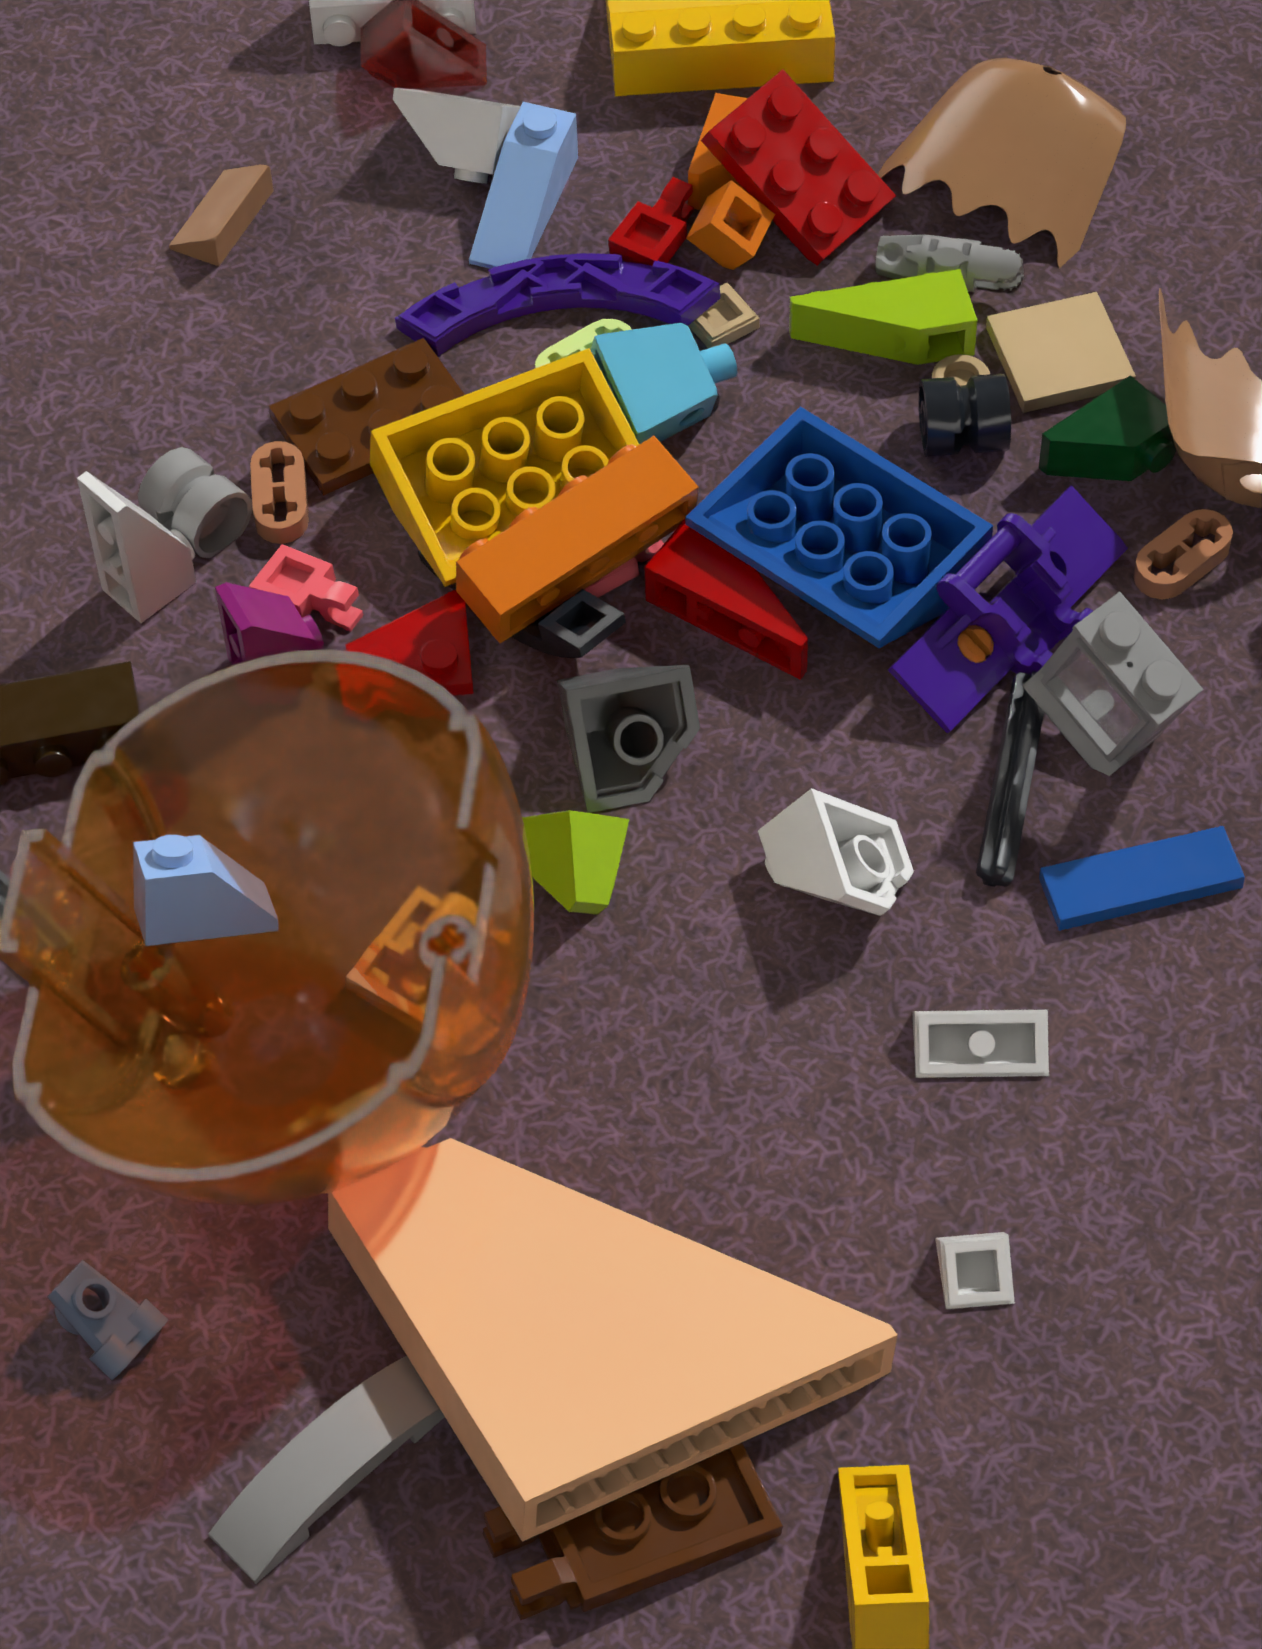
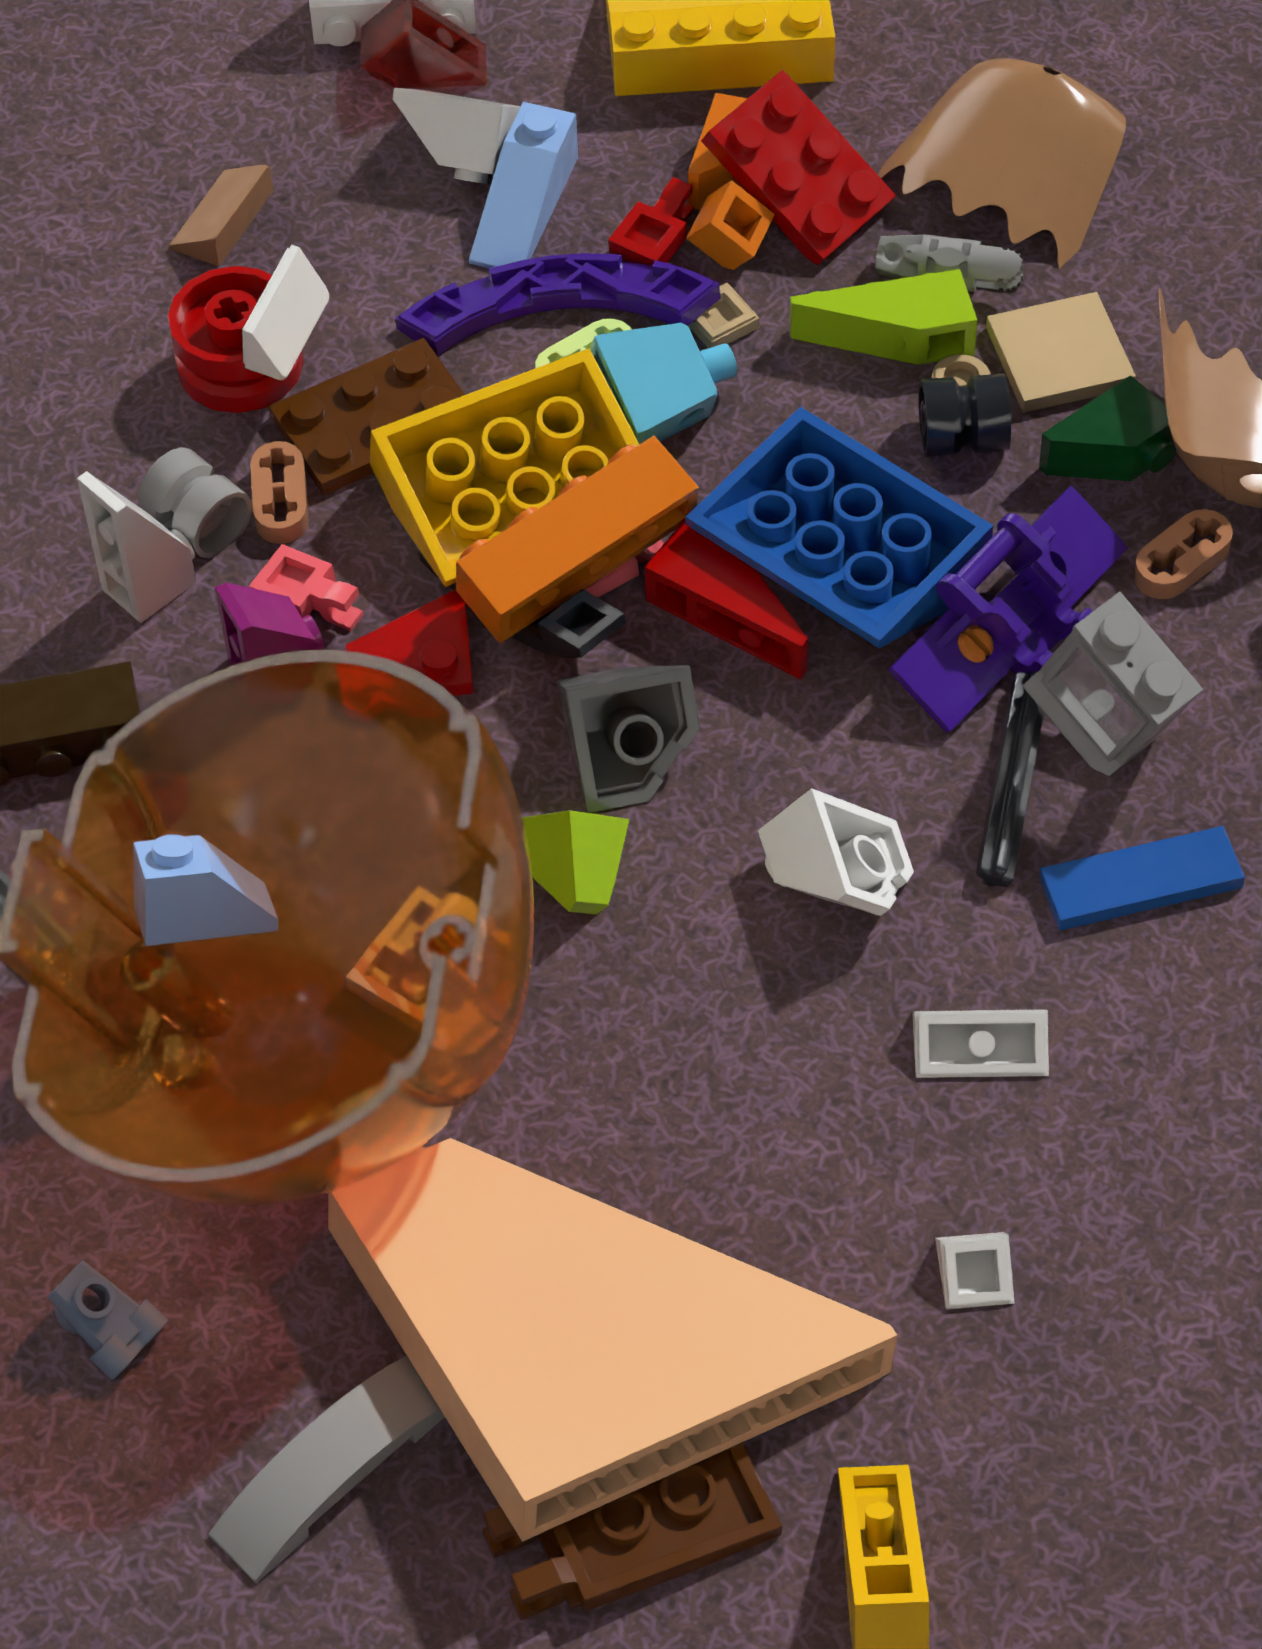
(208, 341): none -> red wheel
(284, 316): none -> white slope

